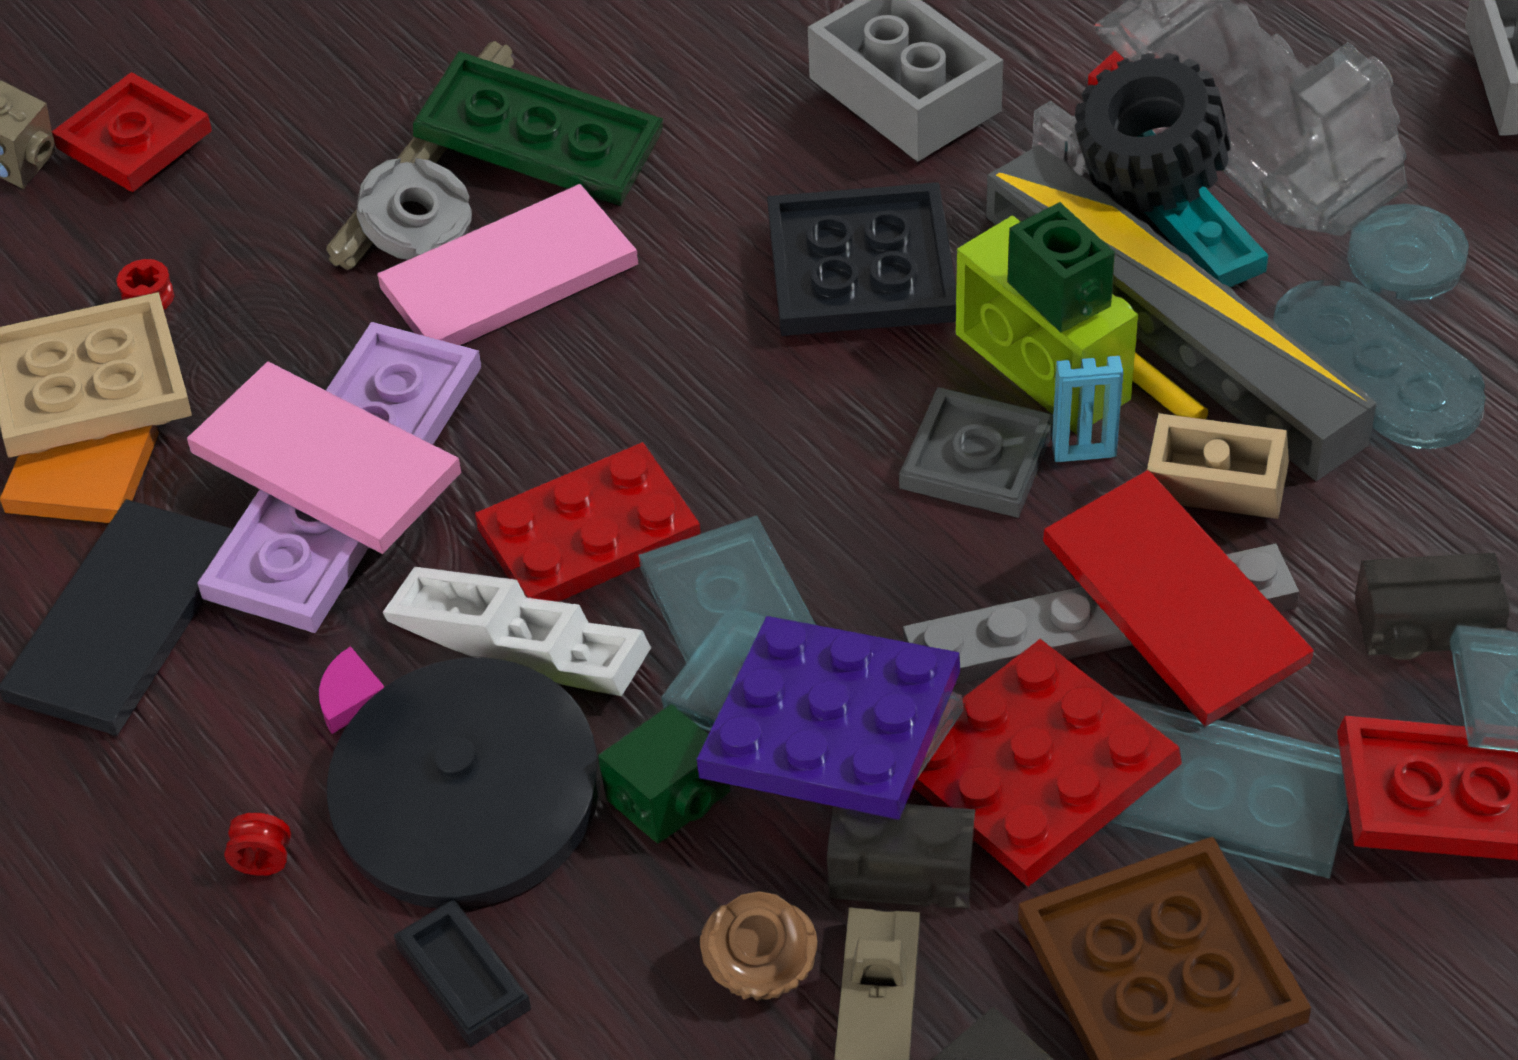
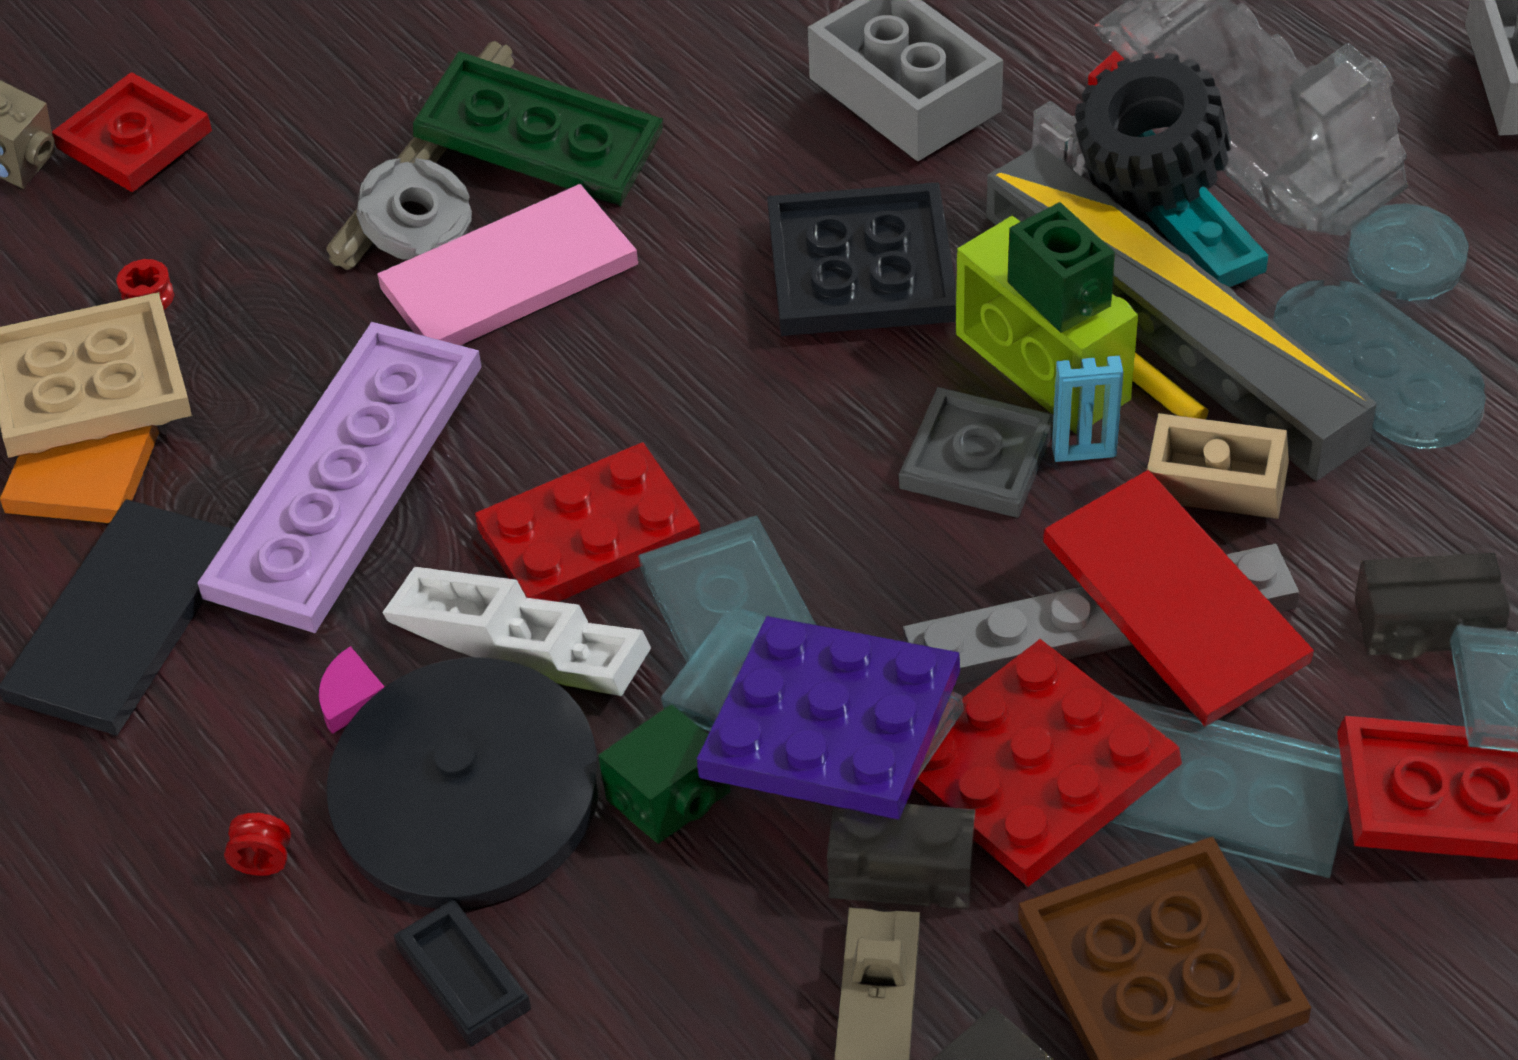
(325, 456): bright pink tile -> none
(759, 946): medium nougat hair -> none

